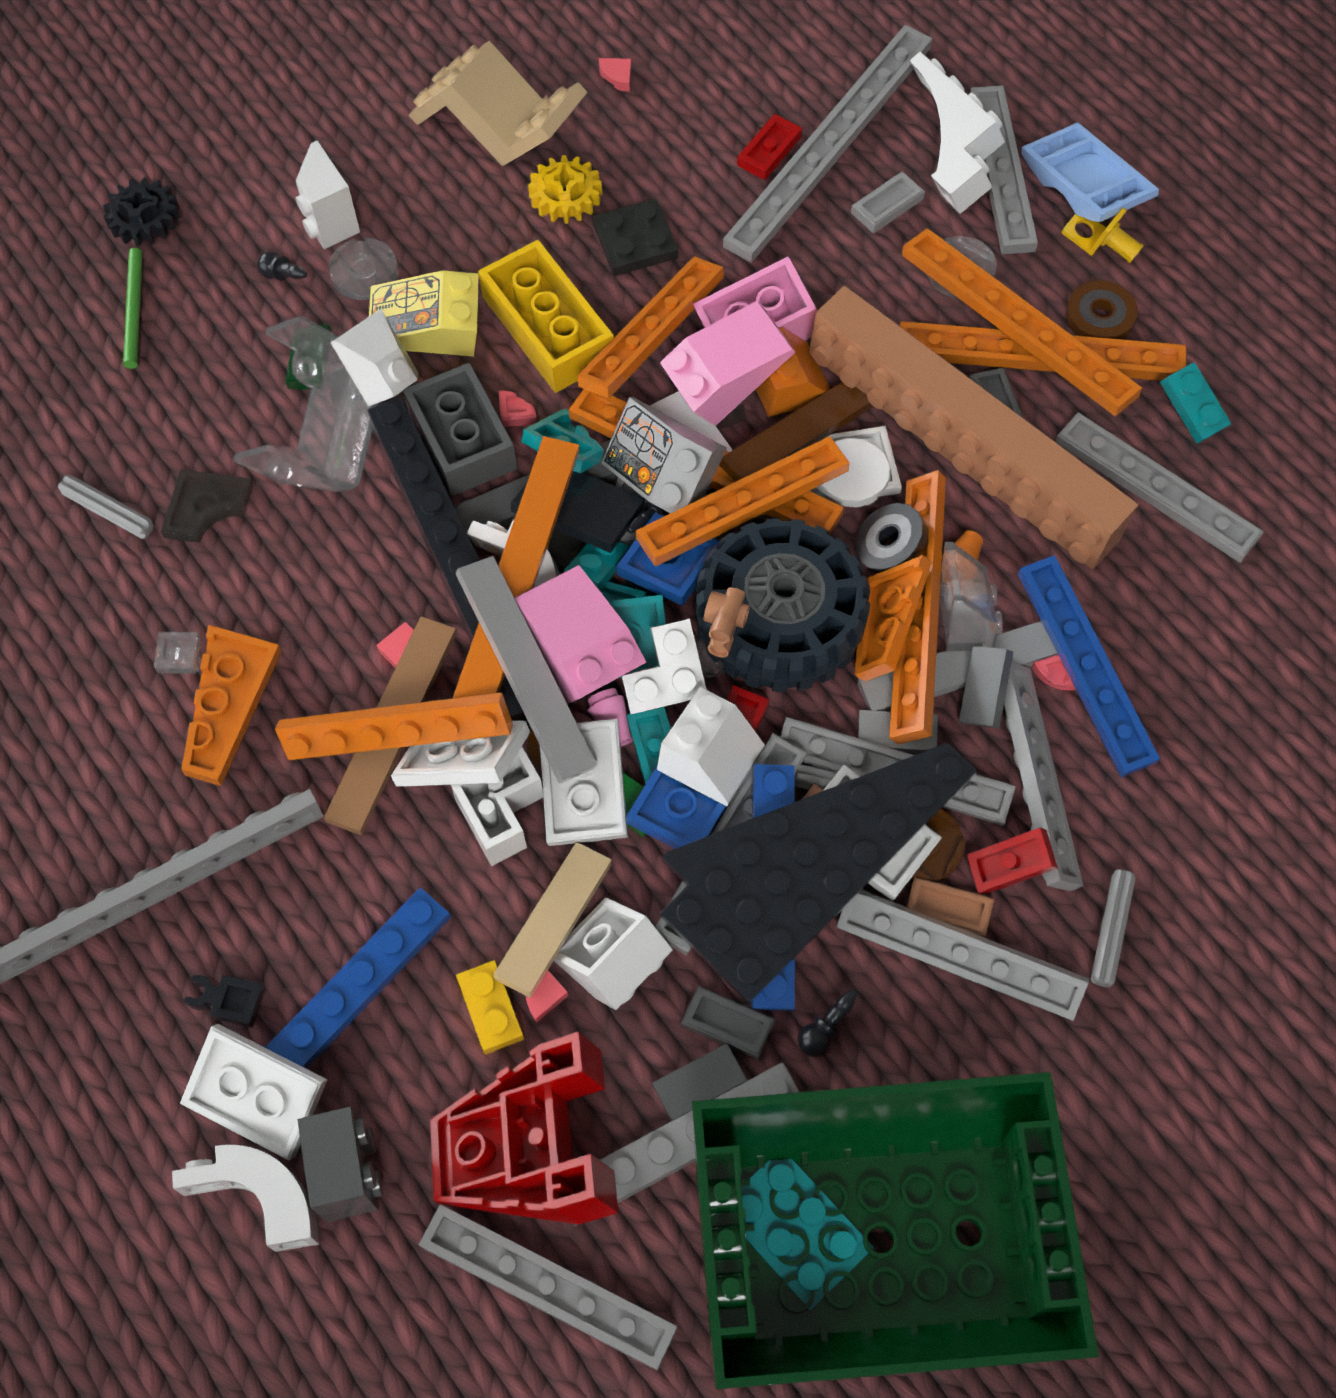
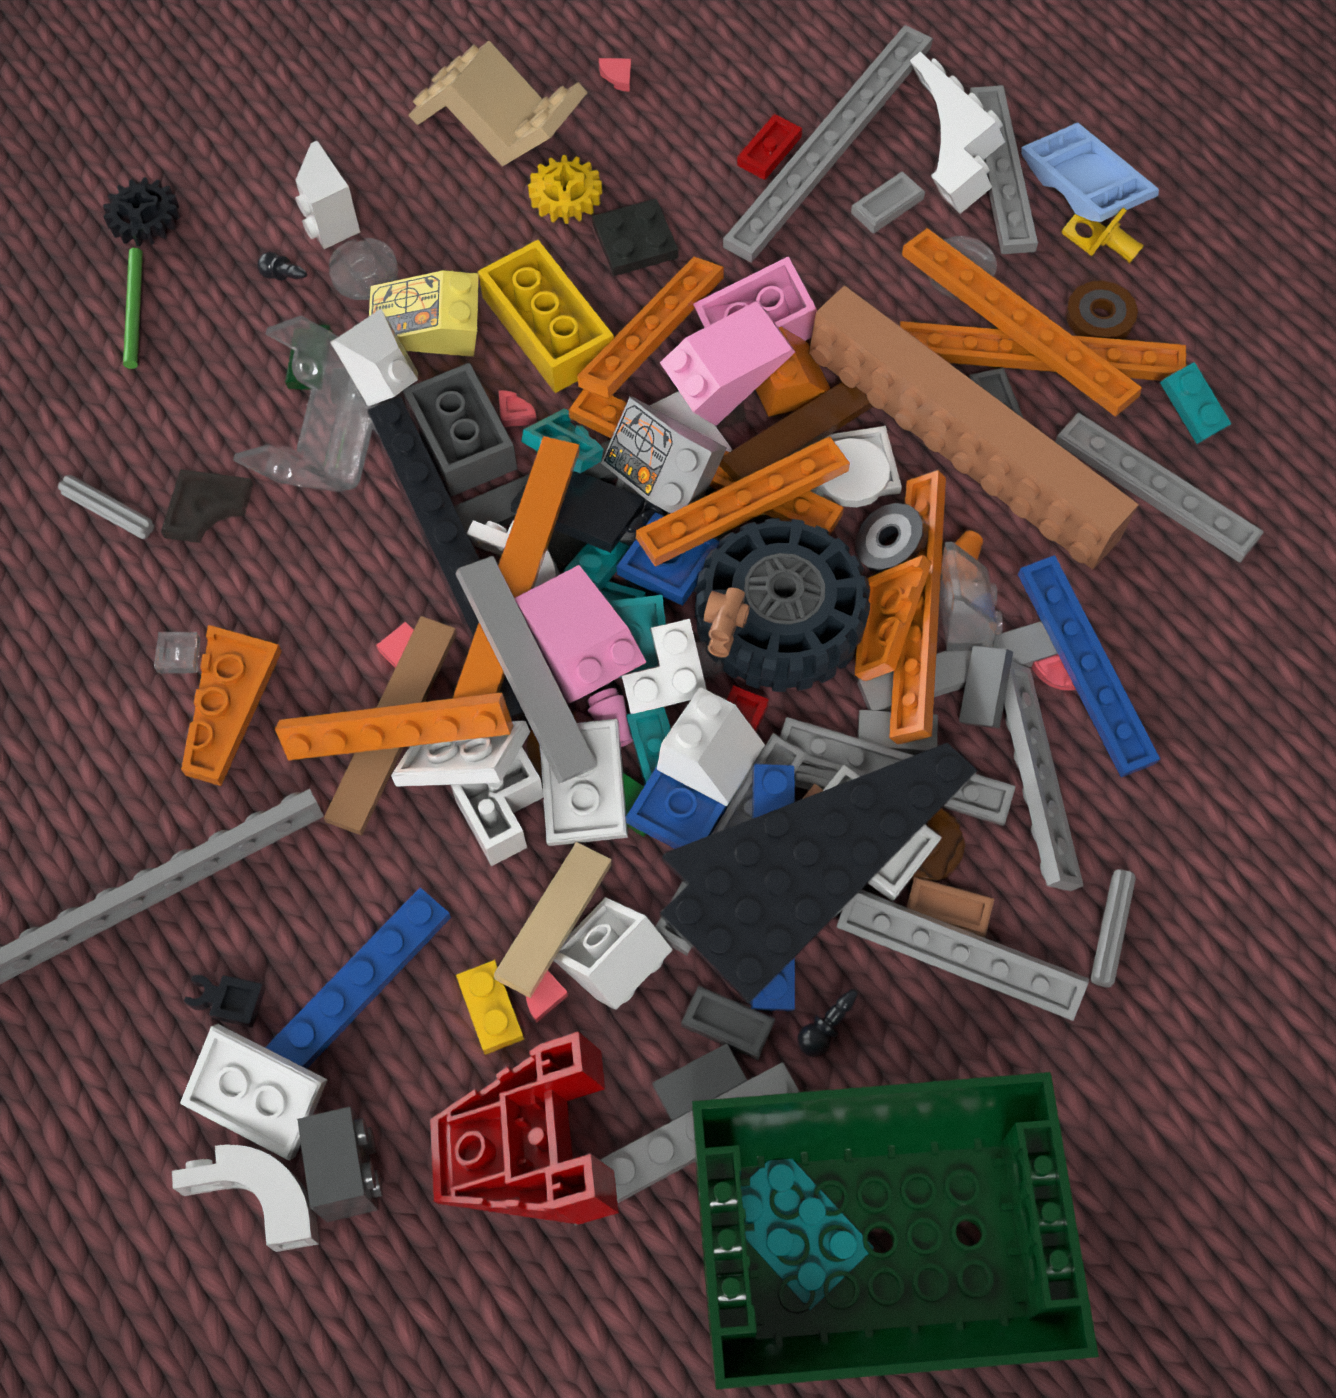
(548, 1287): light grey plate -> none
(1012, 861): red plate -> none

